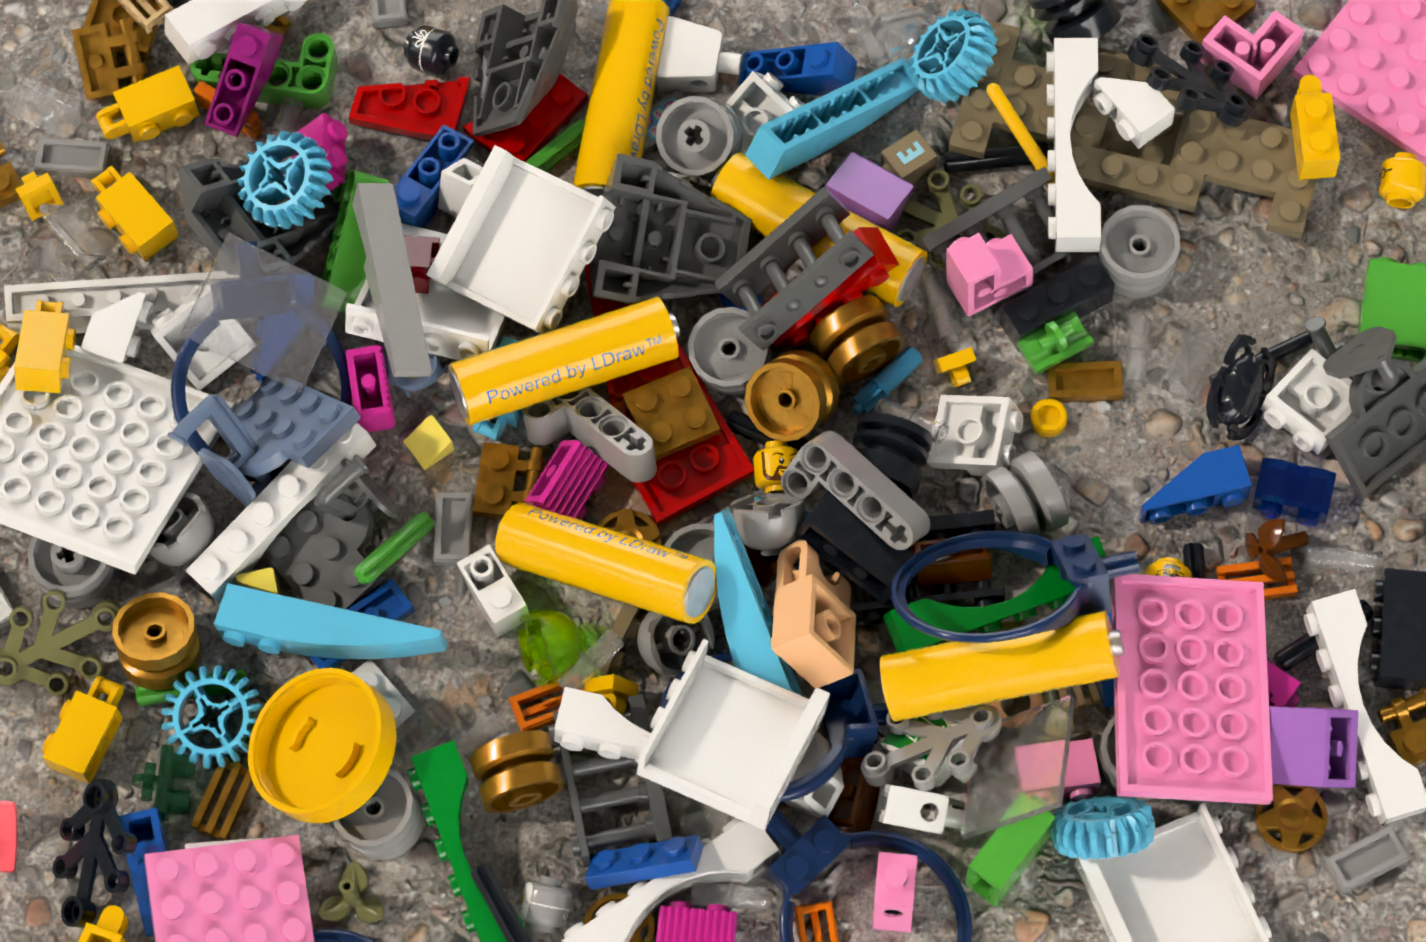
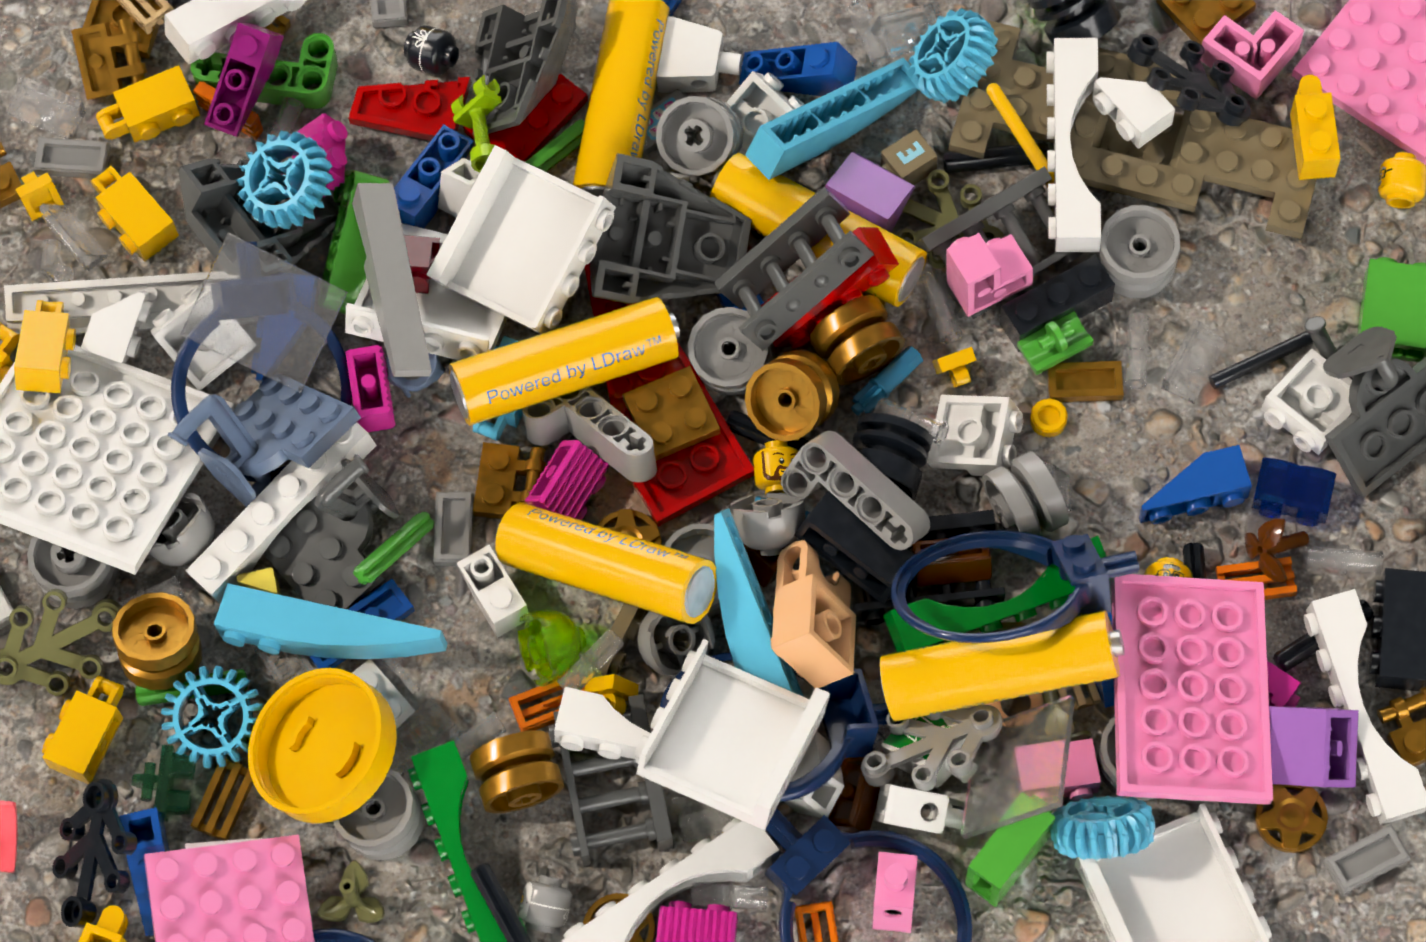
(429, 443): light yellow slope -> none
(474, 116): none -> lime bar
(644, 862): blue plate -> none
(1239, 388): black shield -> none

